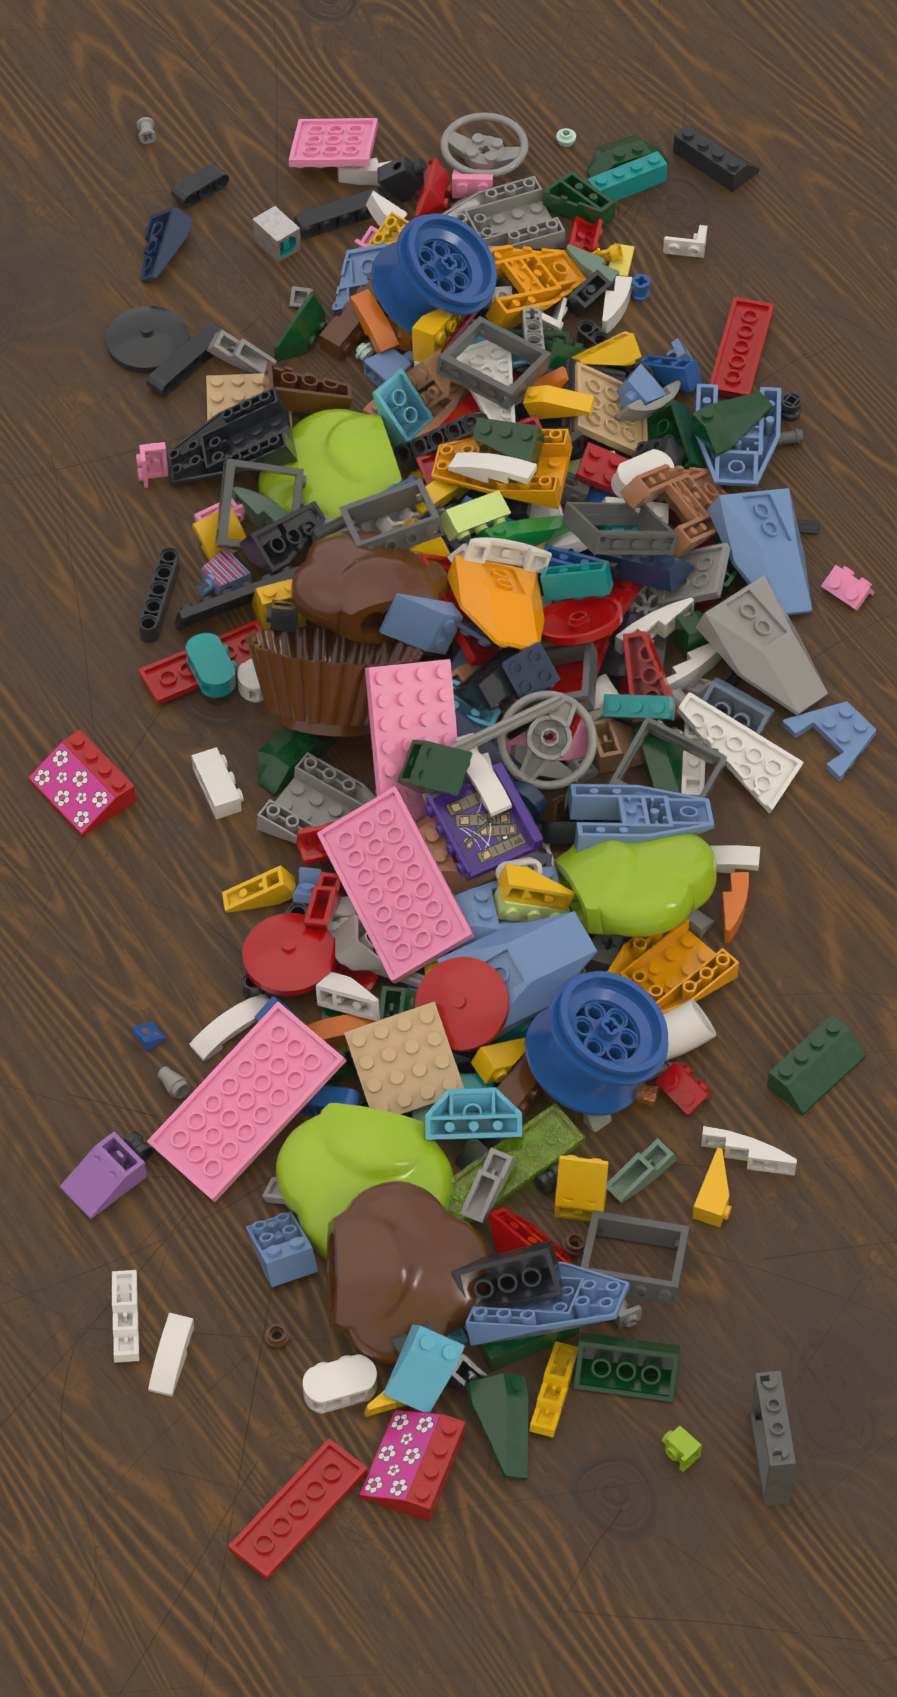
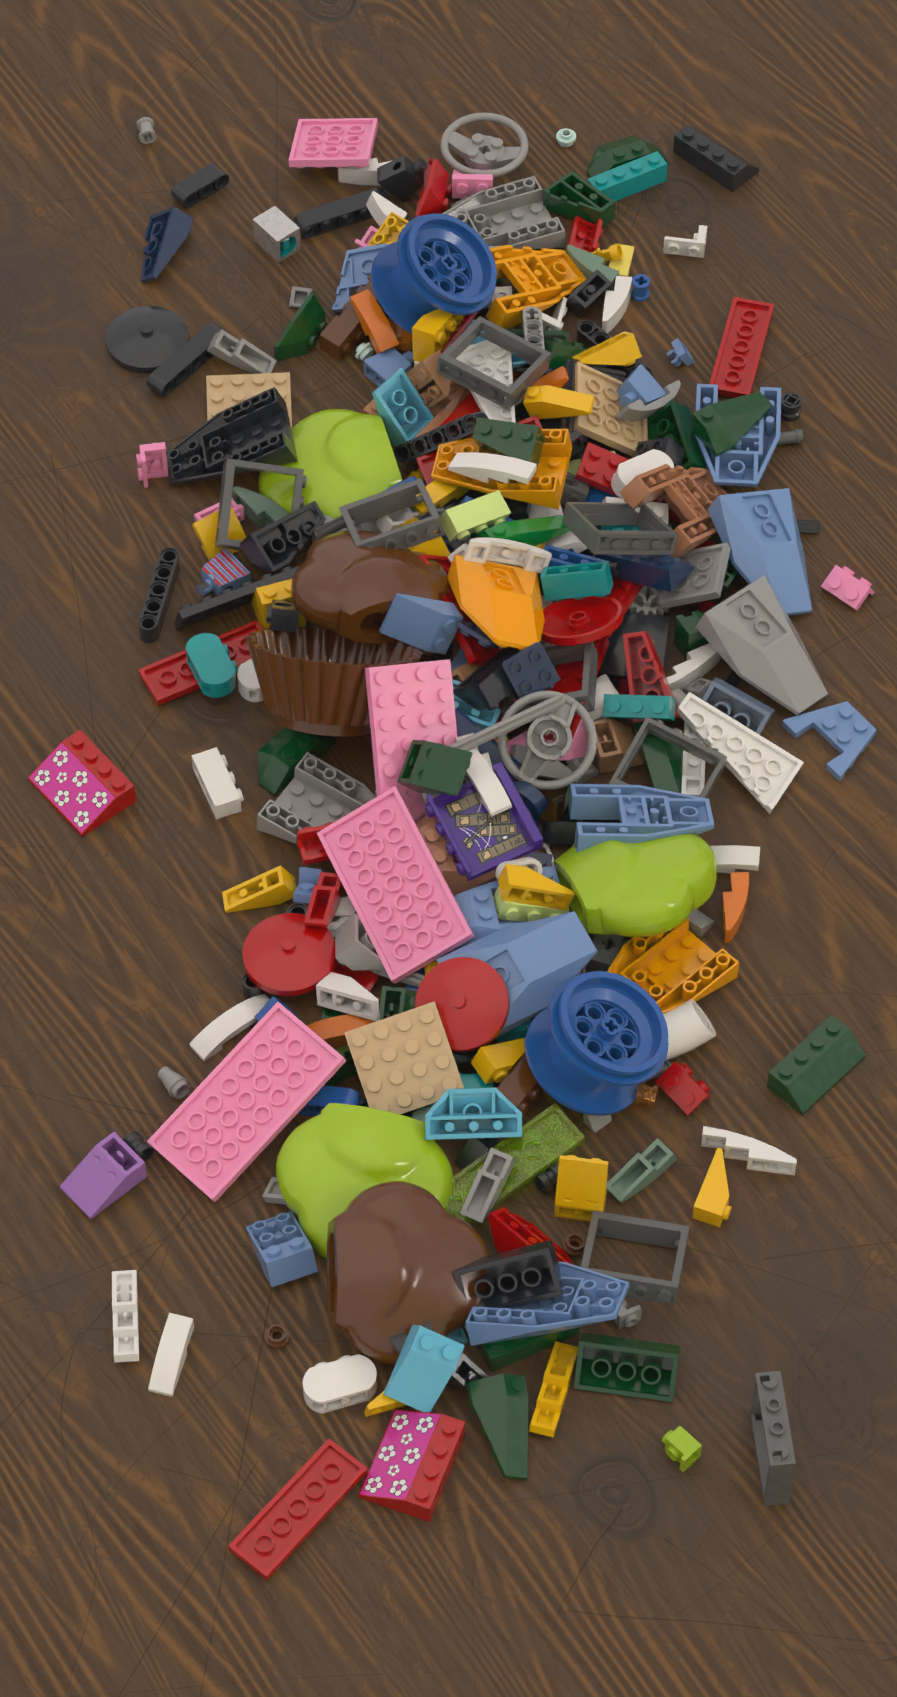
(148, 1035): blue slope -> none
(306, 392): reddish brown wedge -> none
(657, 622): white slope -> none
(671, 369): blue slope -> none

